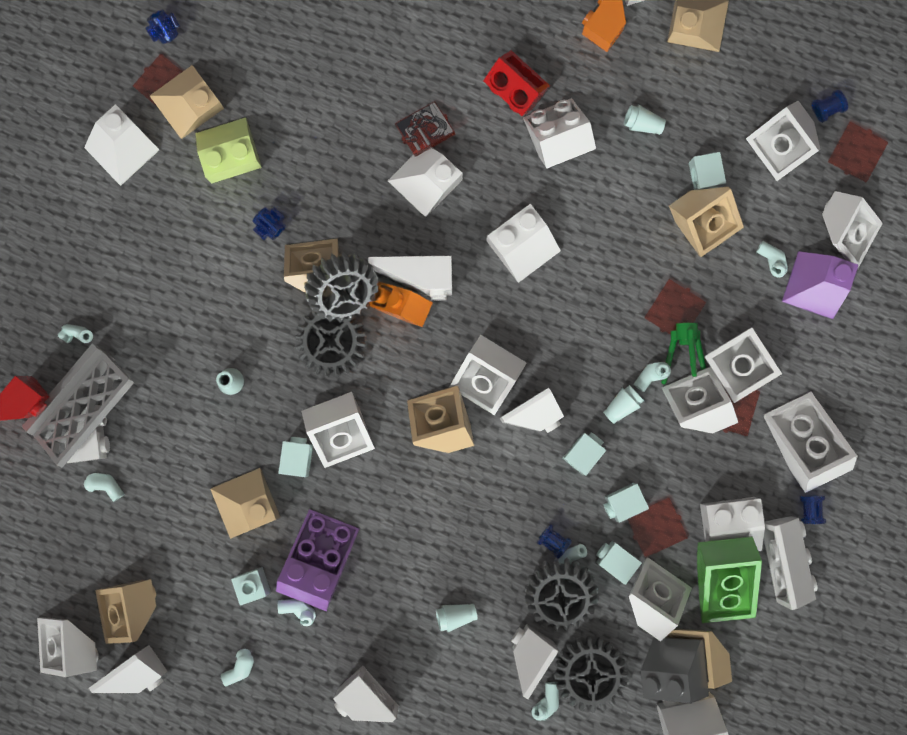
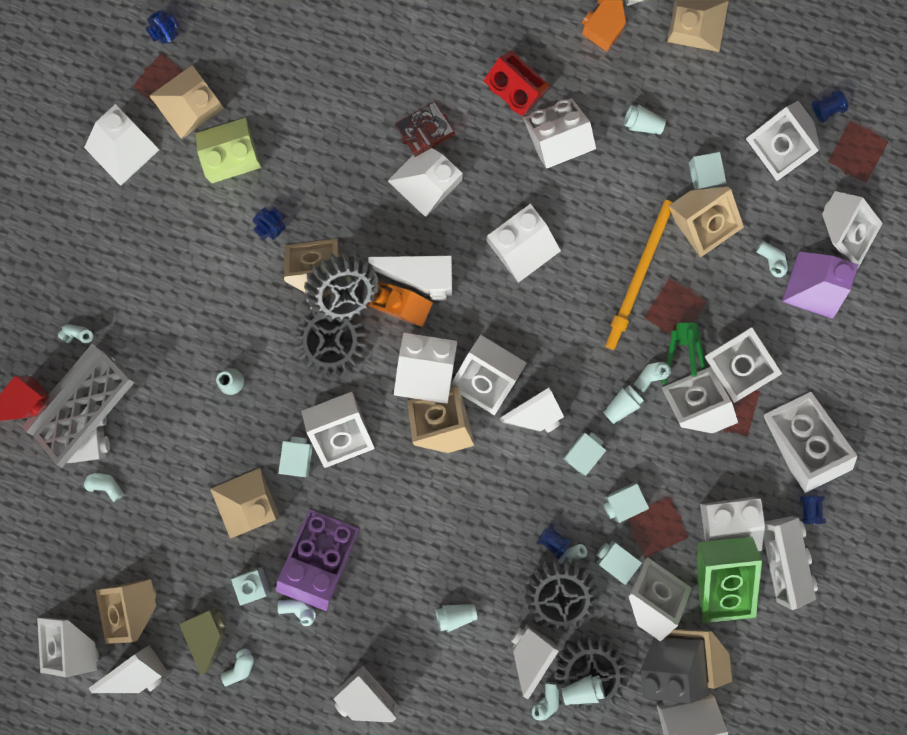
(204, 636): none -> olive slope
(425, 368): none -> white slope
(584, 691): none -> light aqua cone
(620, 321): none -> light orange bar

